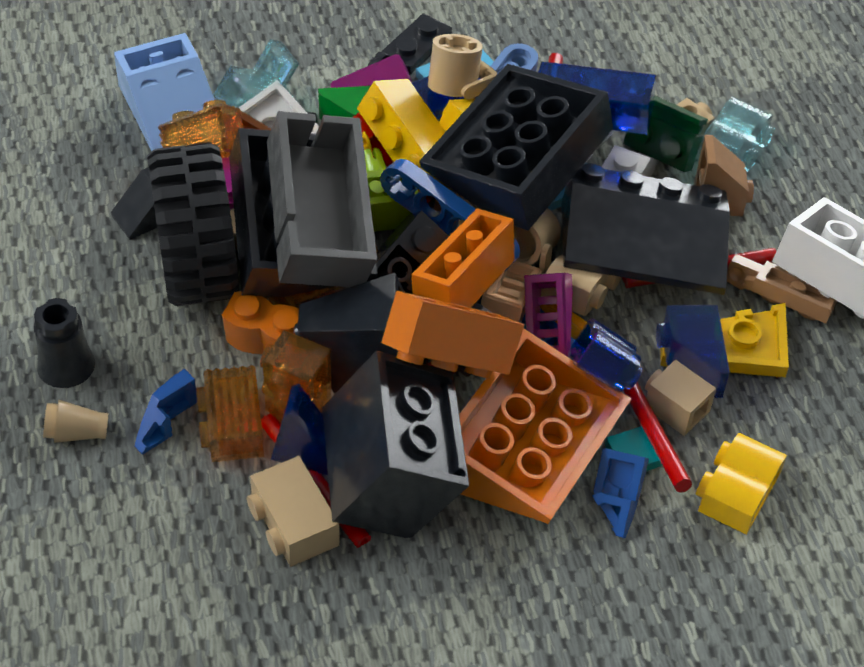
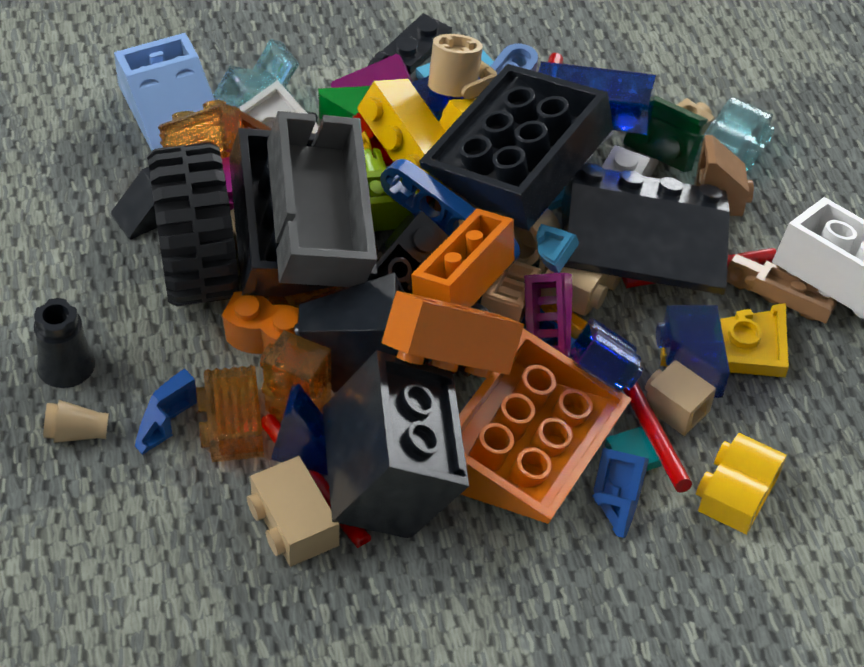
(555, 246): none -> dark azure tile

